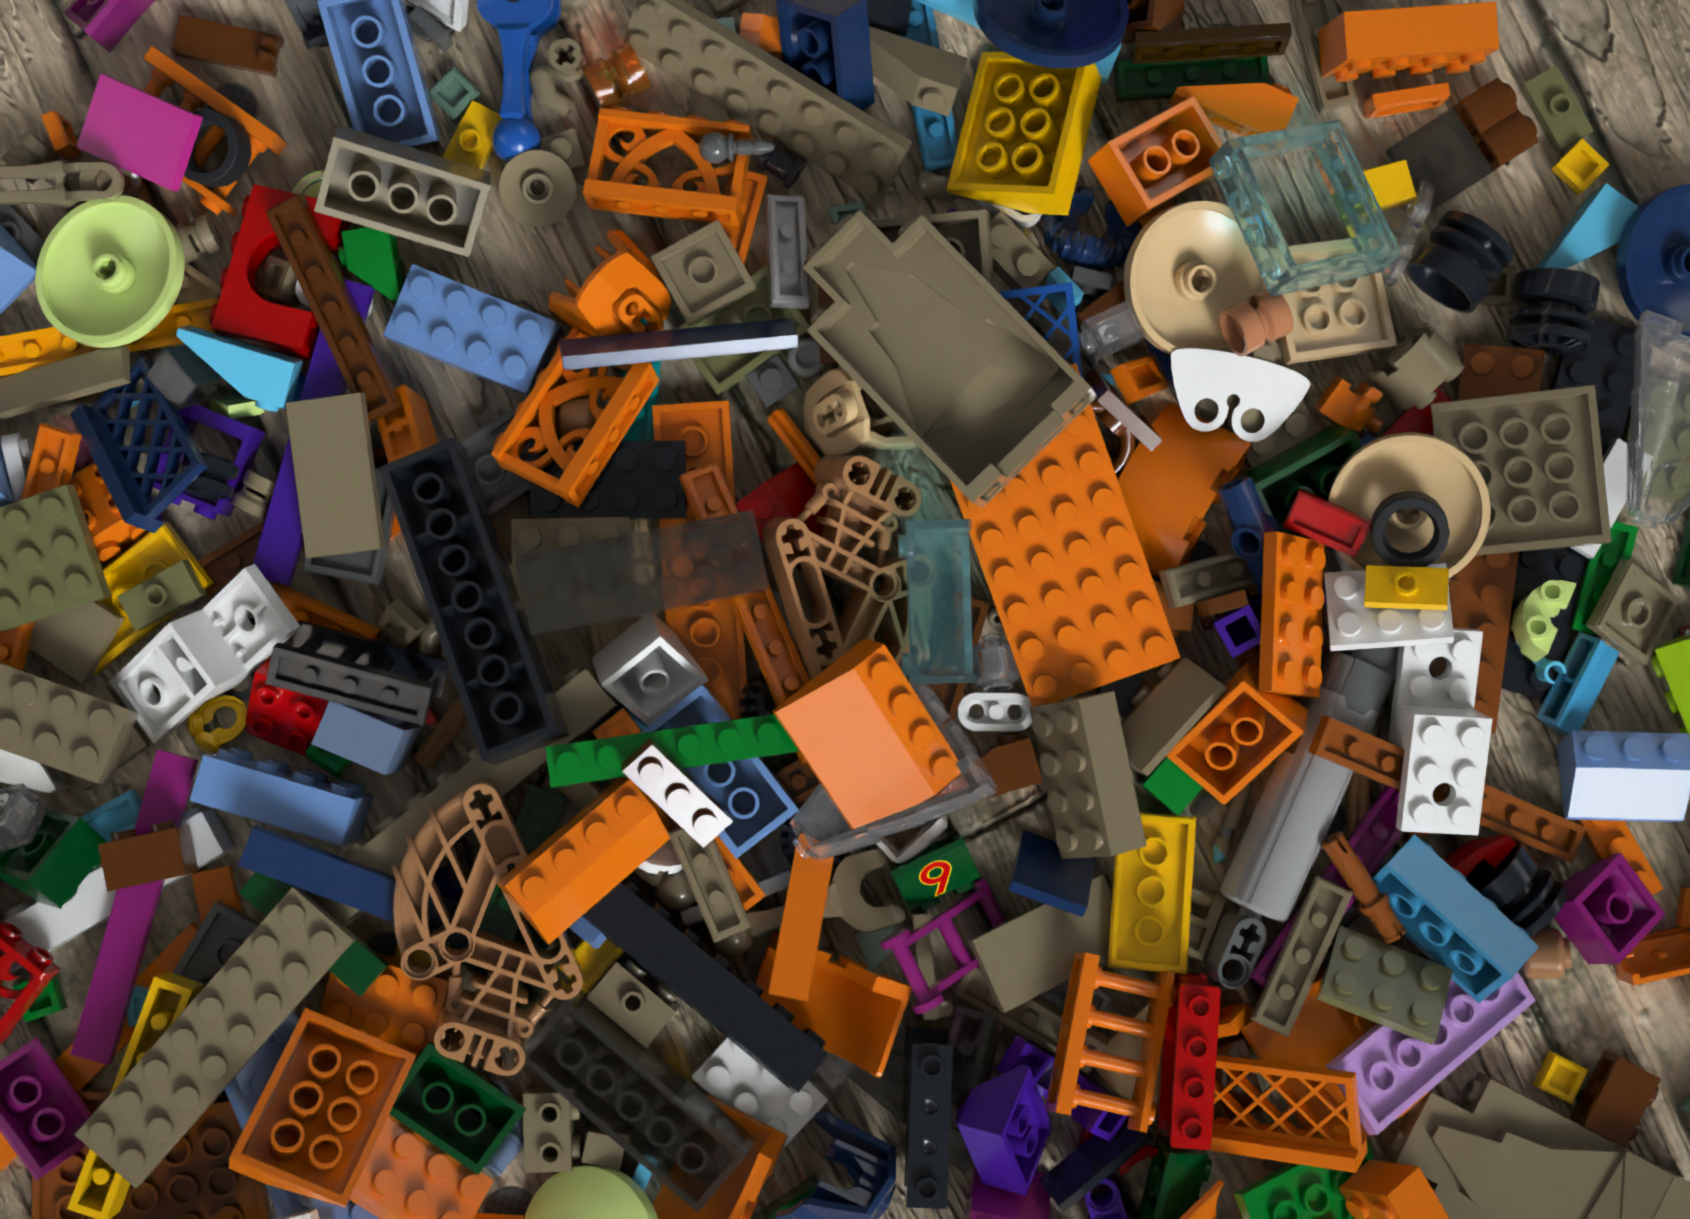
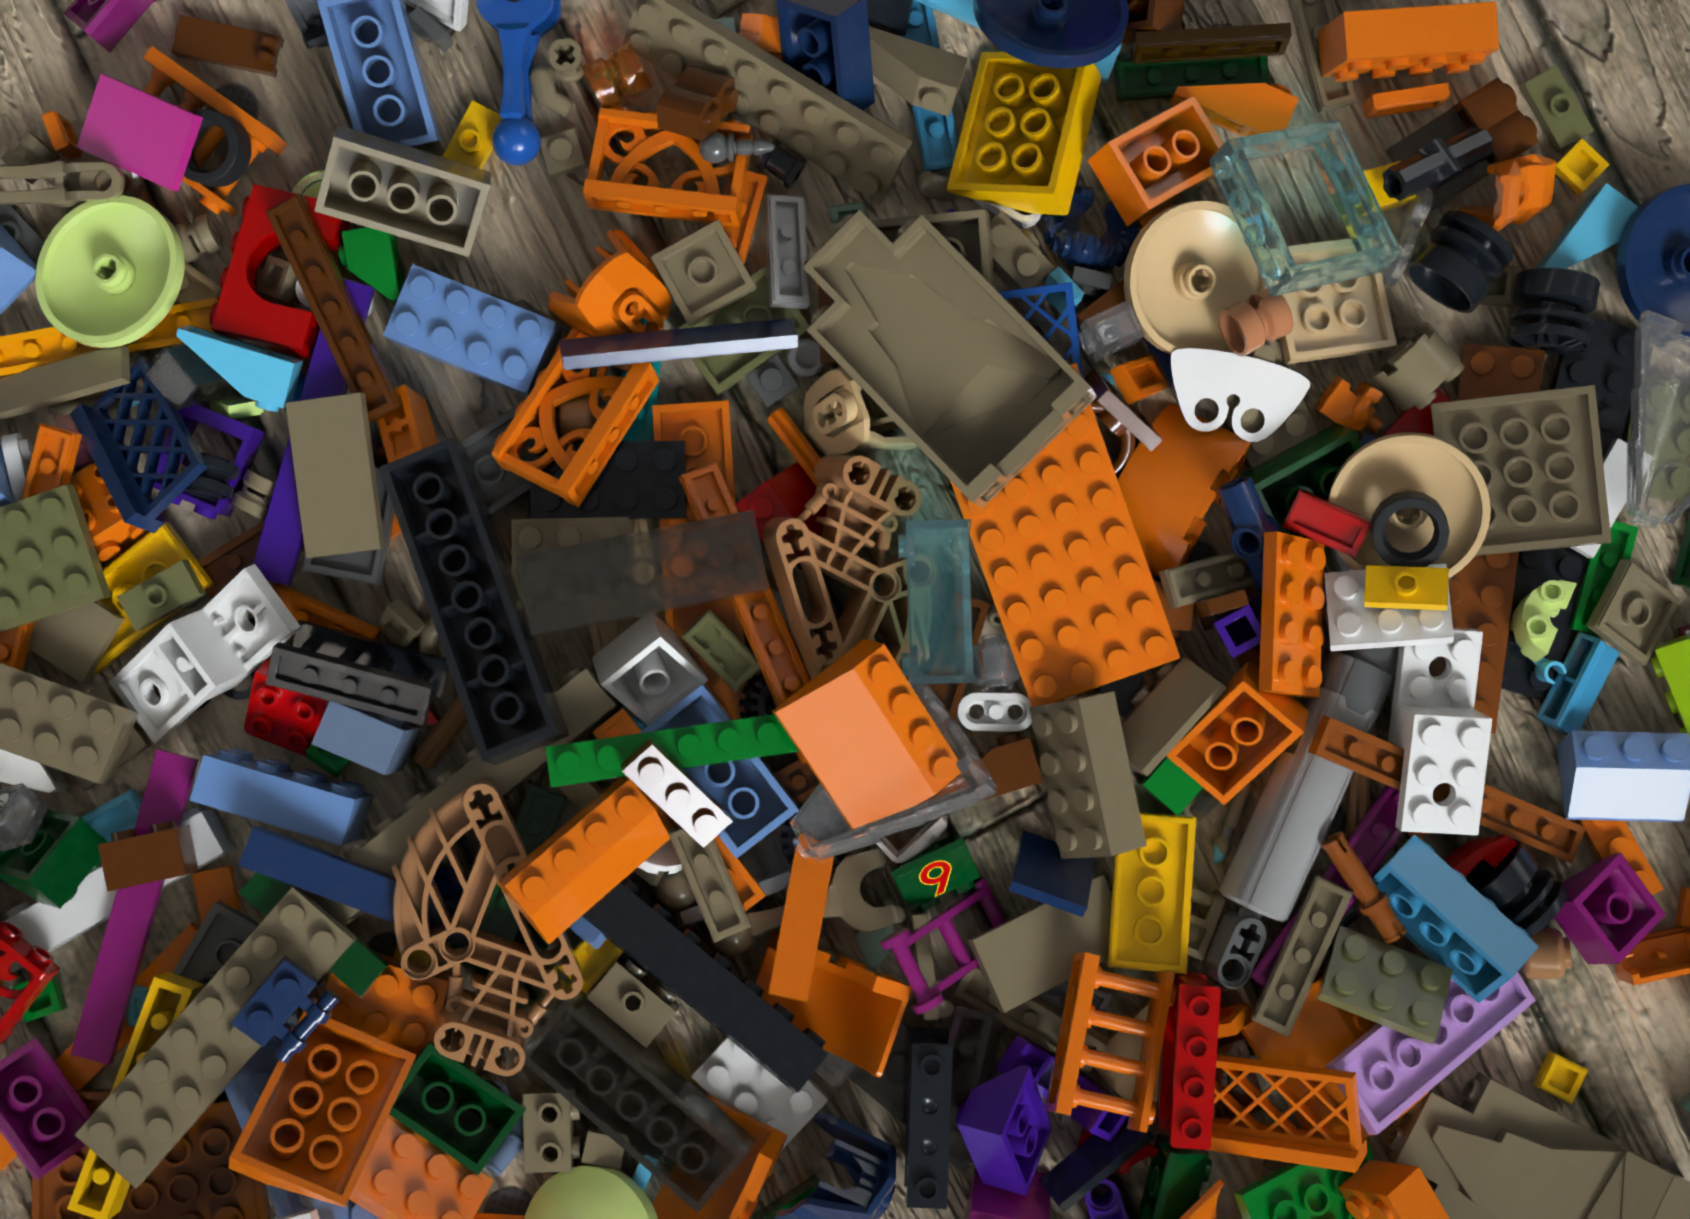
(214, 740): yellow piece -> none
(276, 1000): none -> dark blue plate
(454, 94): sand green tile -> none
(543, 207): dark tan dish -> none
(696, 103): none -> reddish brown brick
(721, 650): none -> olive plate
(1437, 163): none -> black piece
(1522, 189): none -> orange piece
(1616, 1099): reddish brown brick -> none

